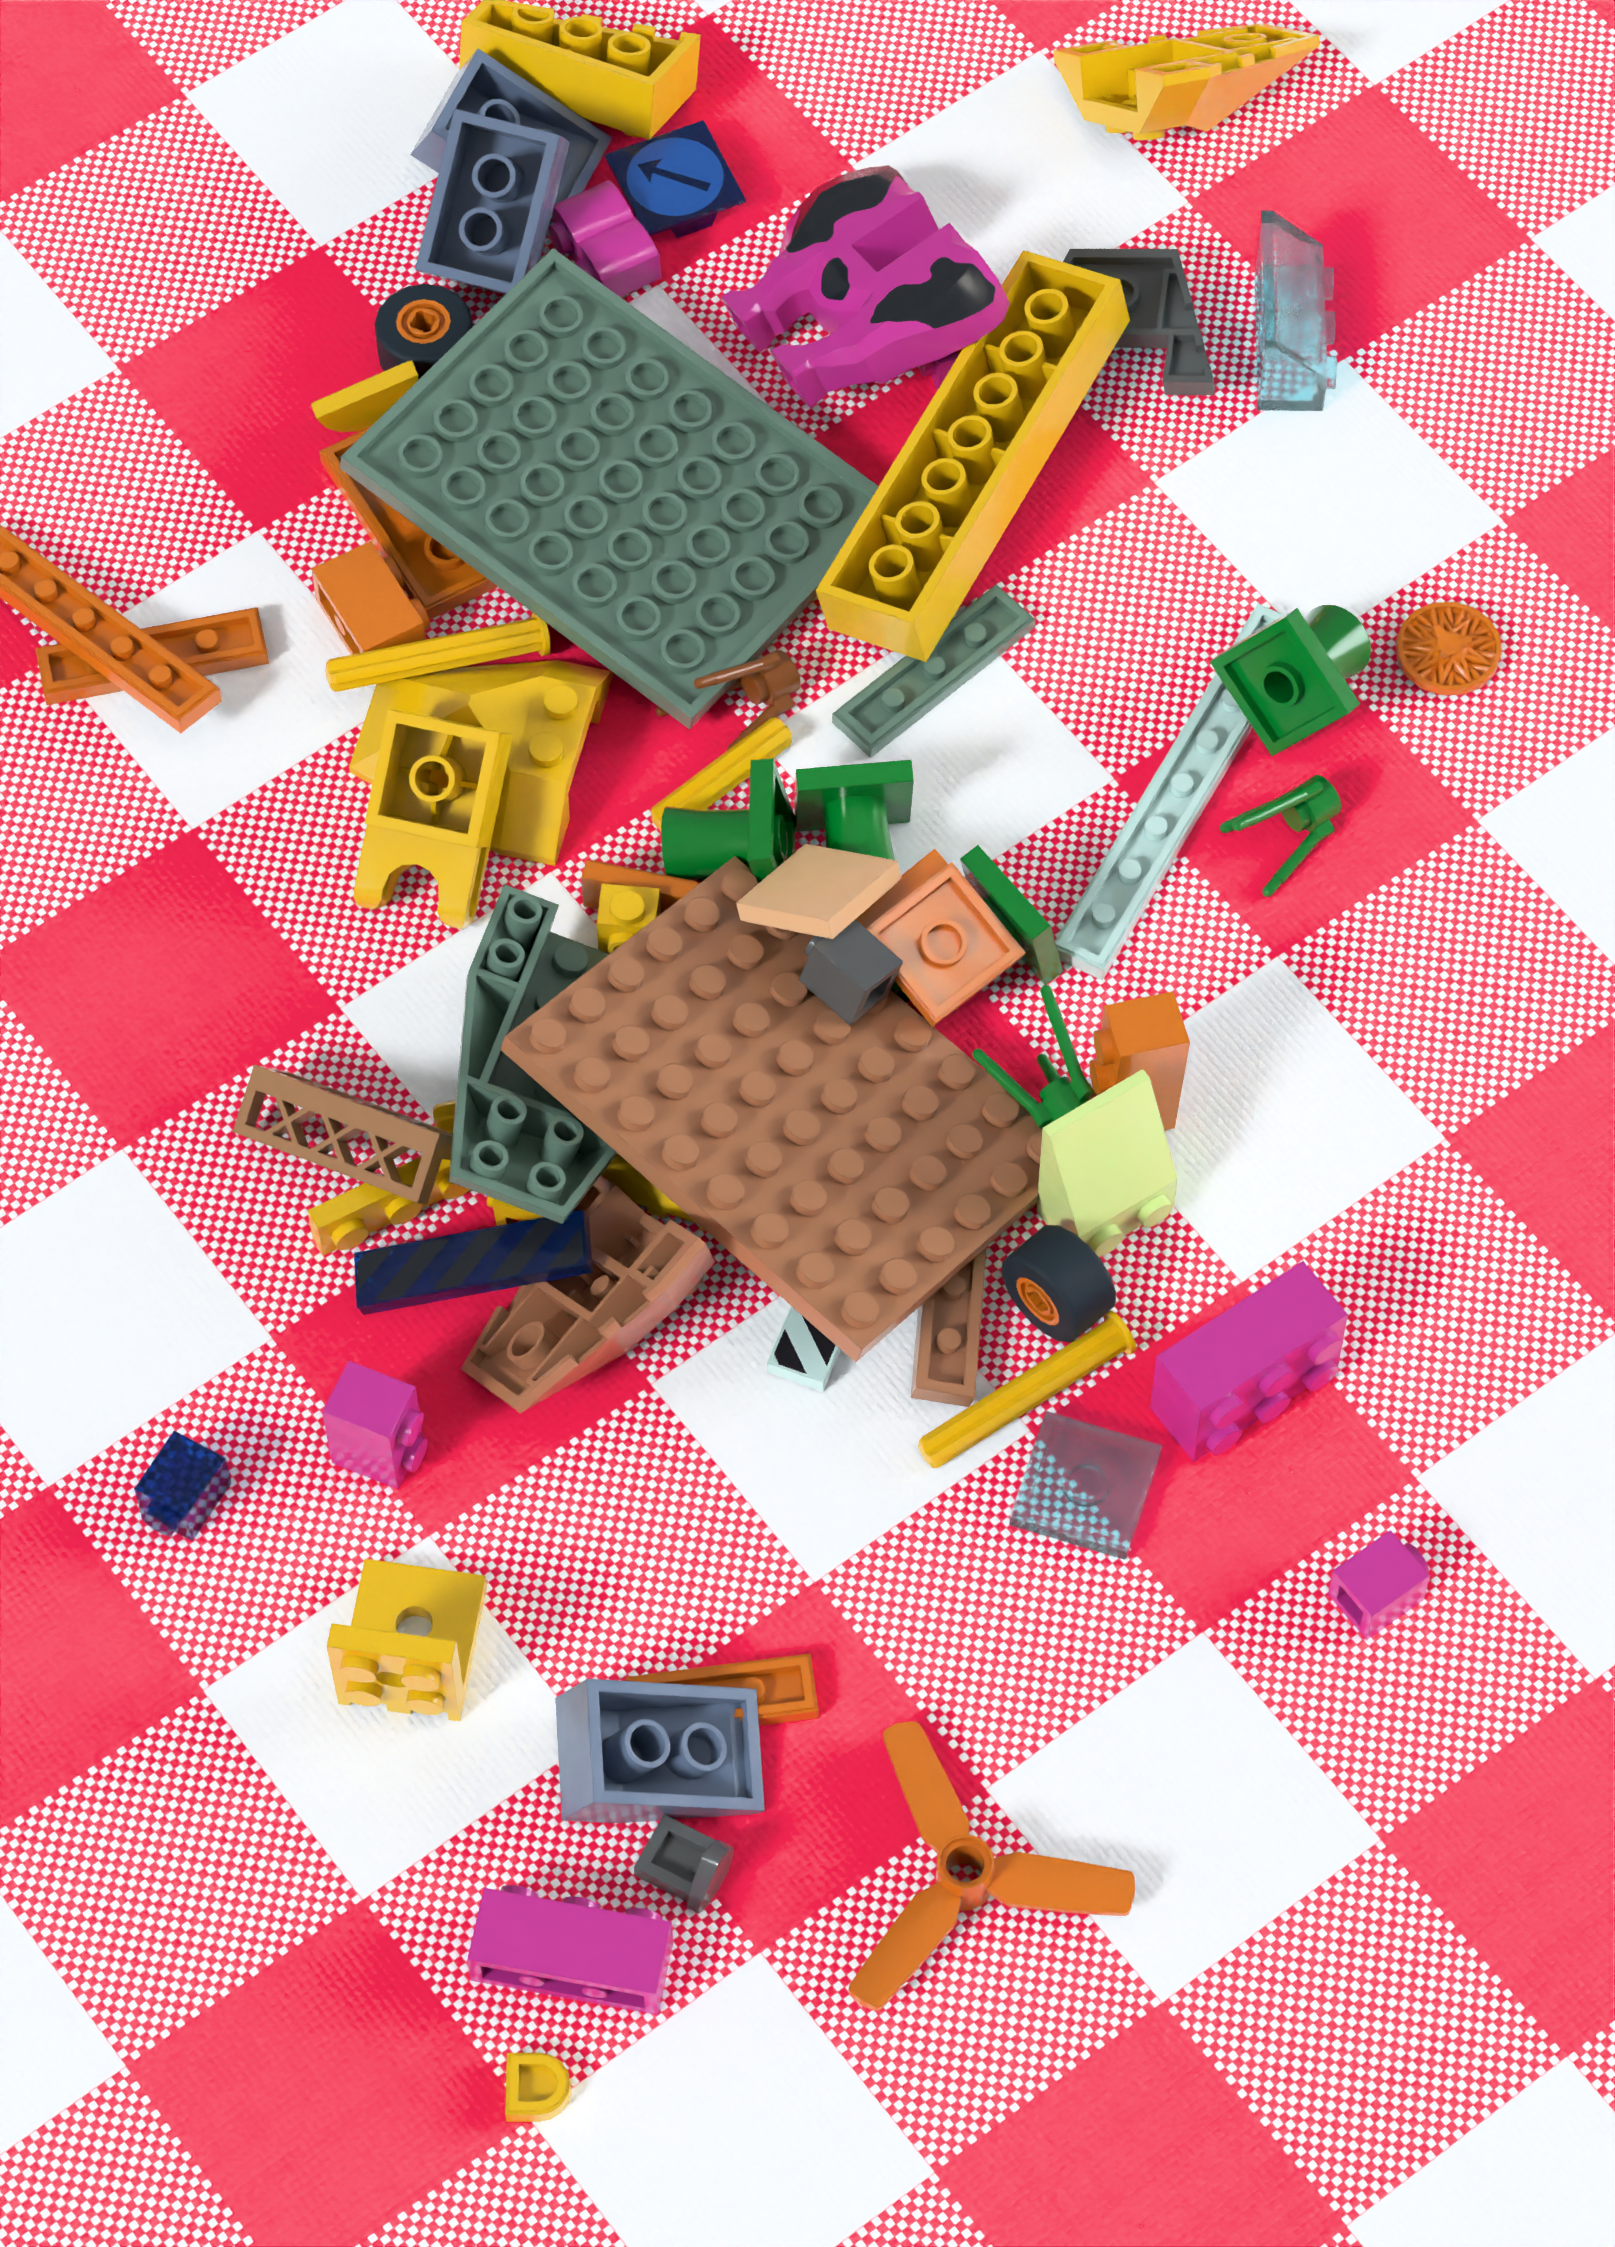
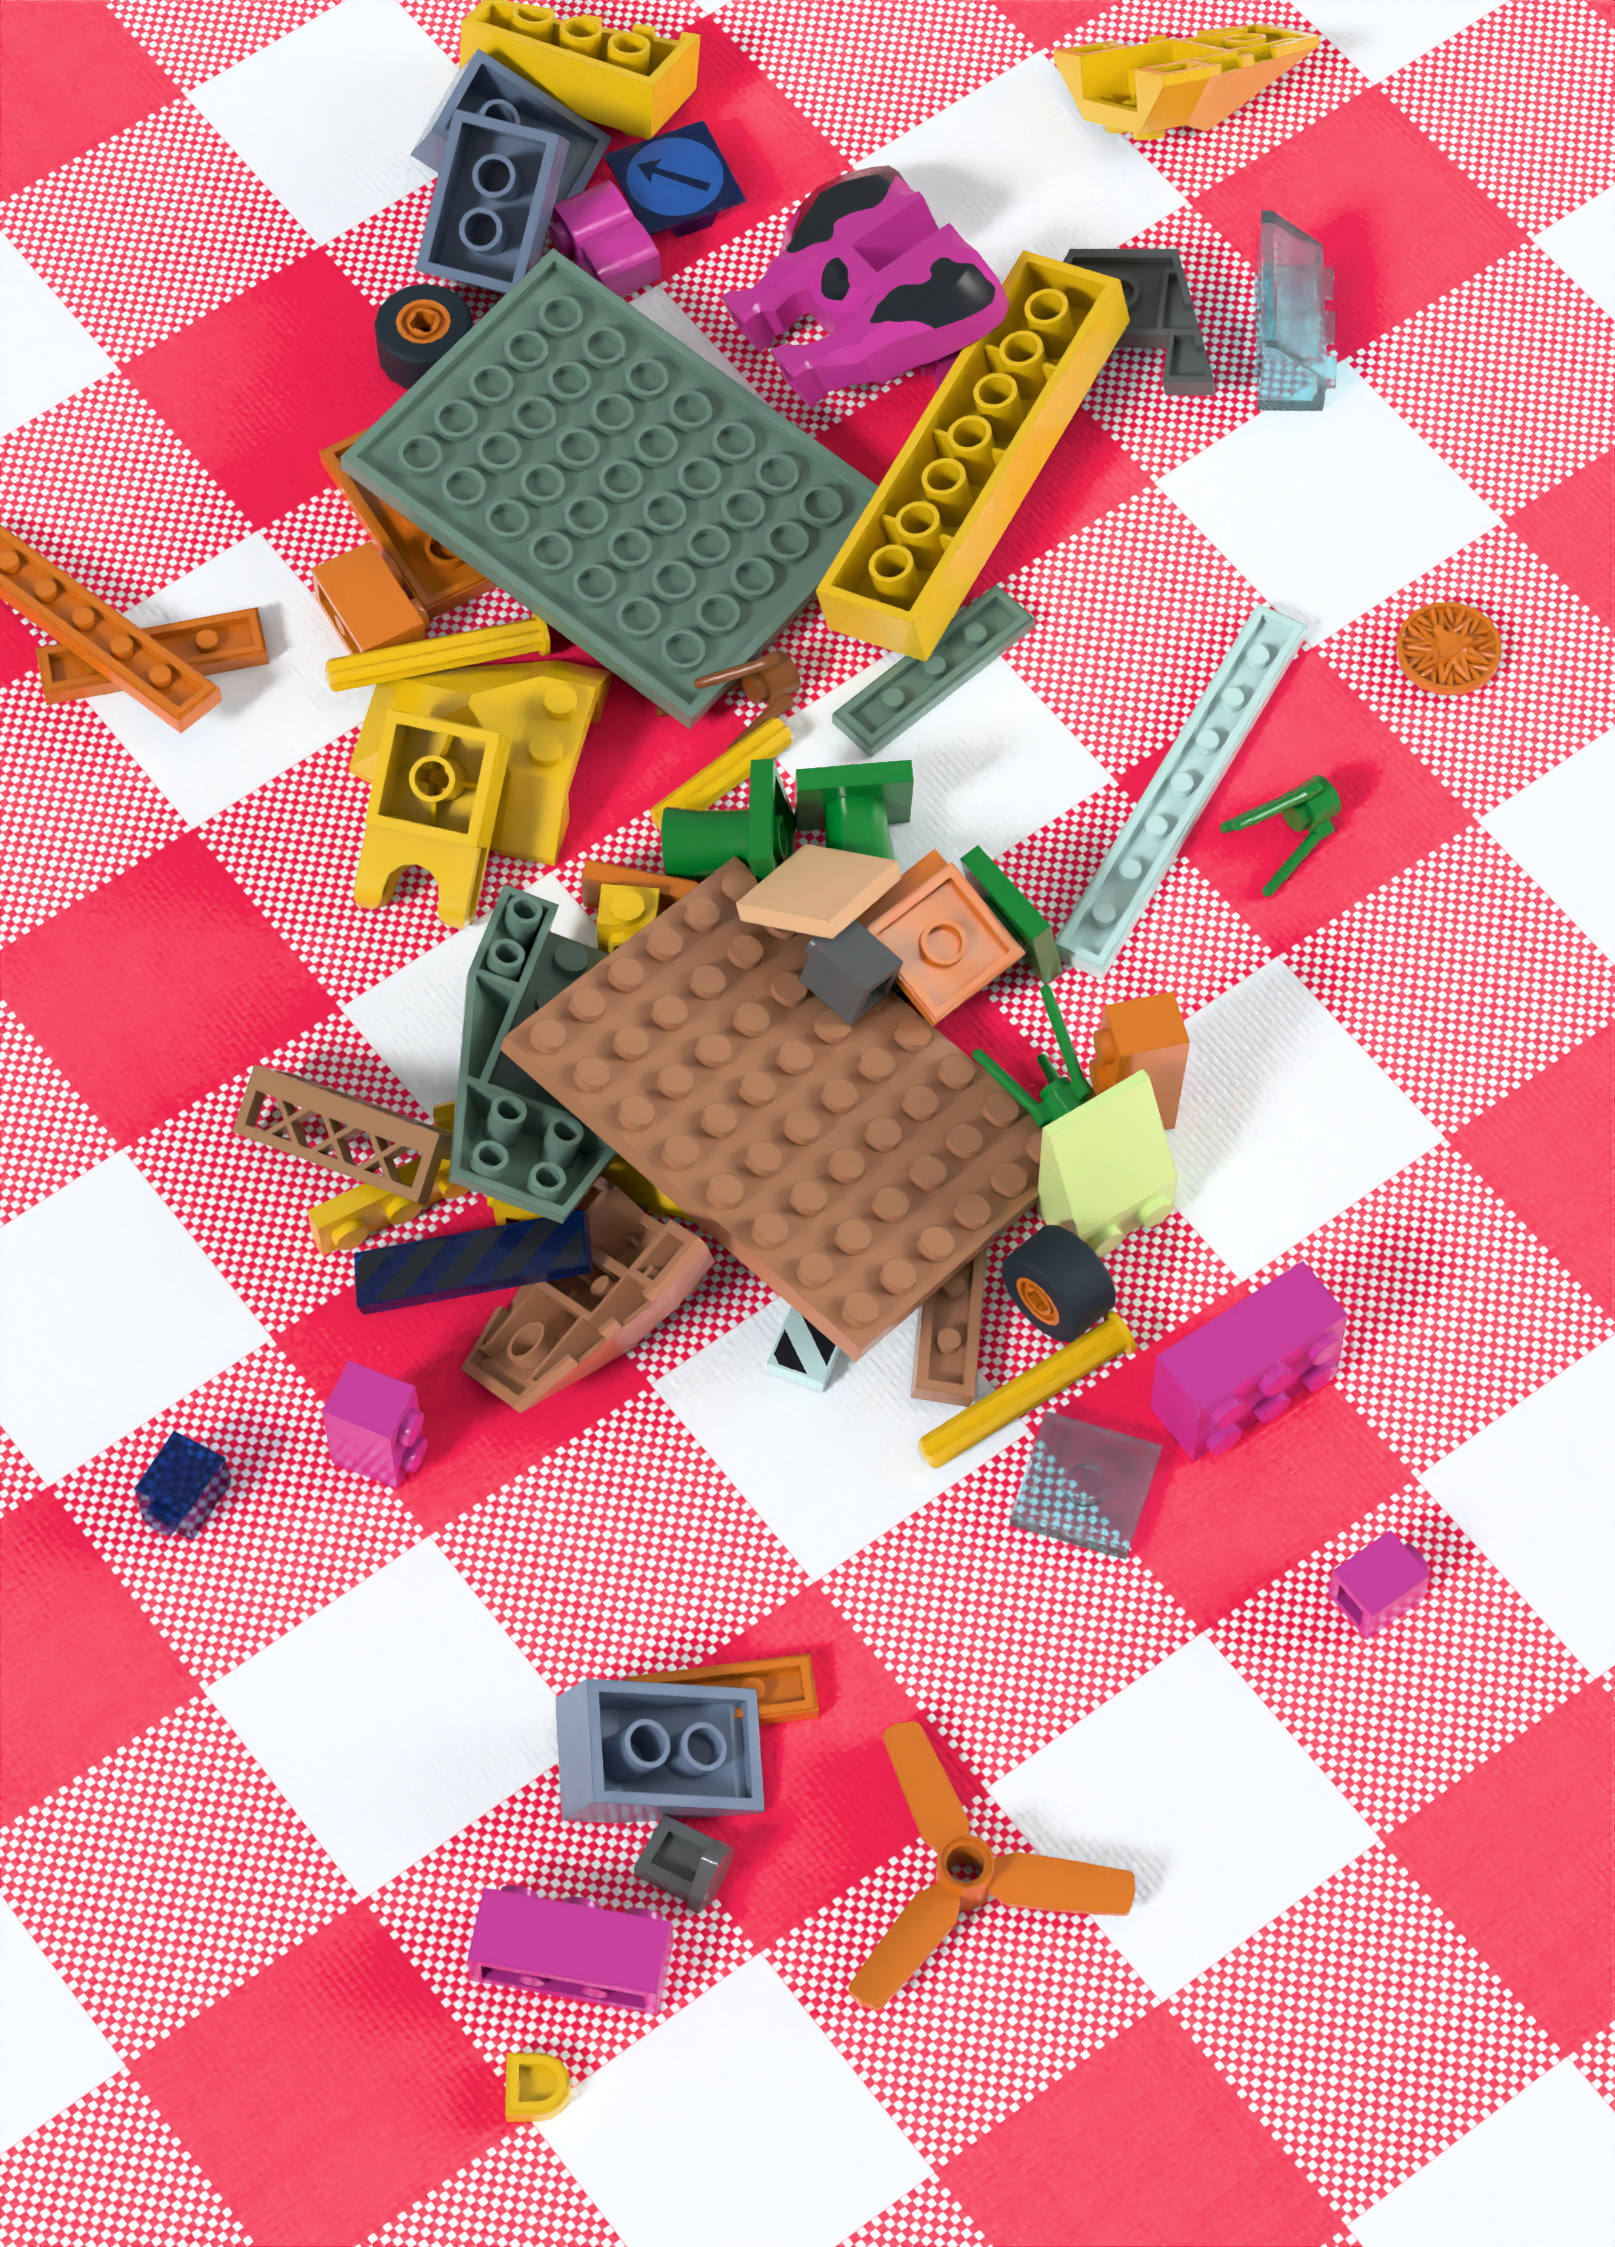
(366, 401): yellow tile -> none
(405, 1670): yellow bracket -> none
(1295, 673): green plant -> none

